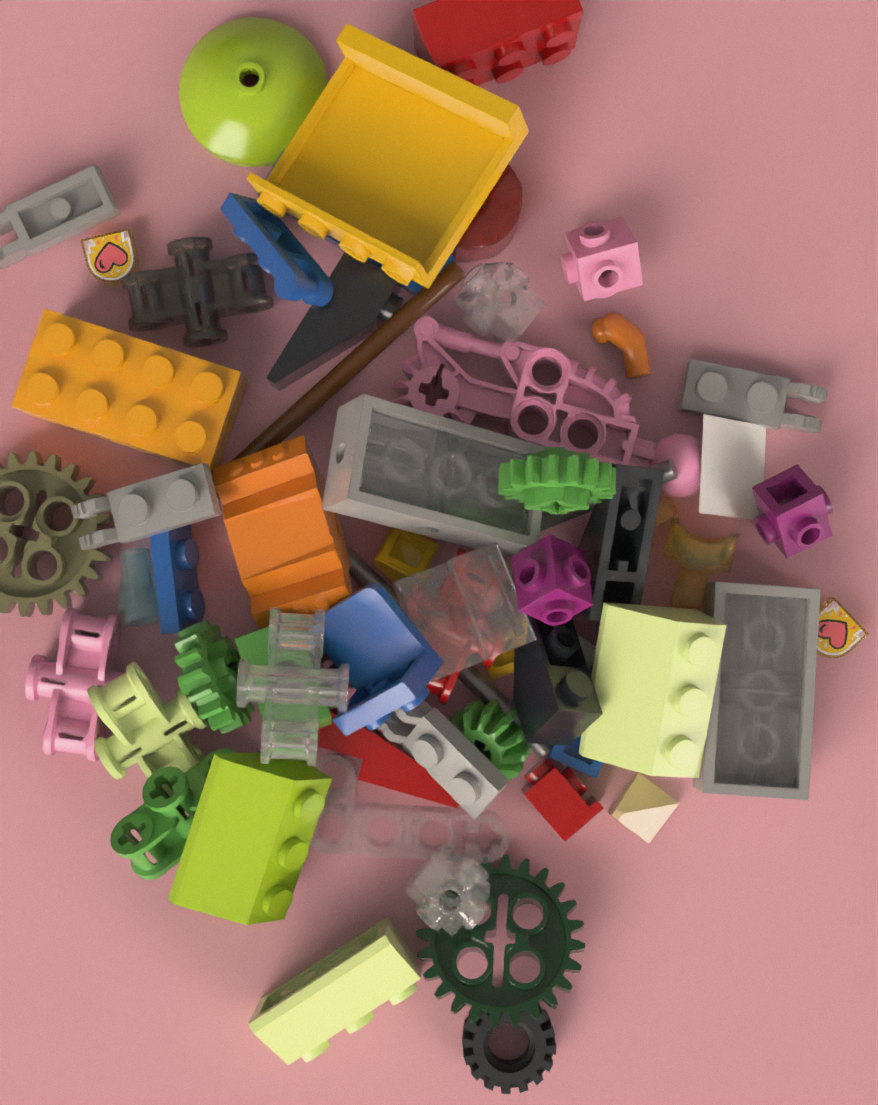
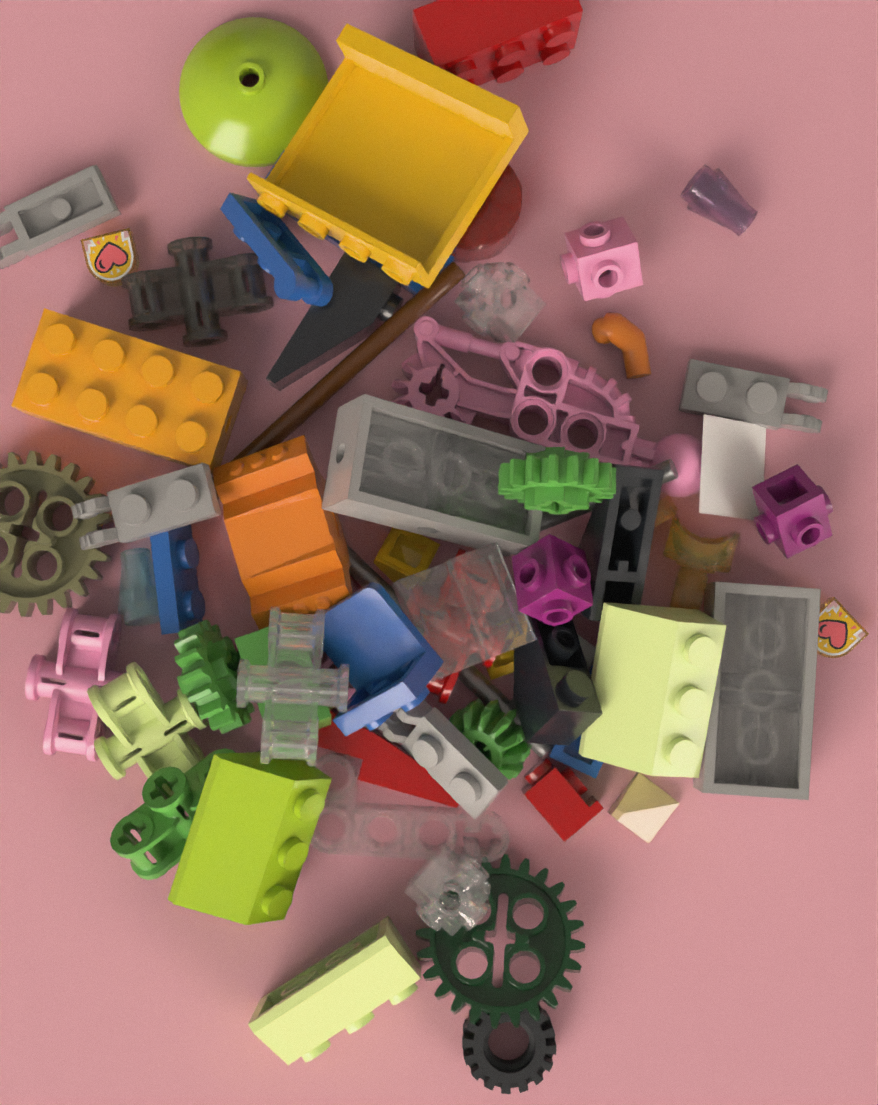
(717, 199): none -> clear purple cone

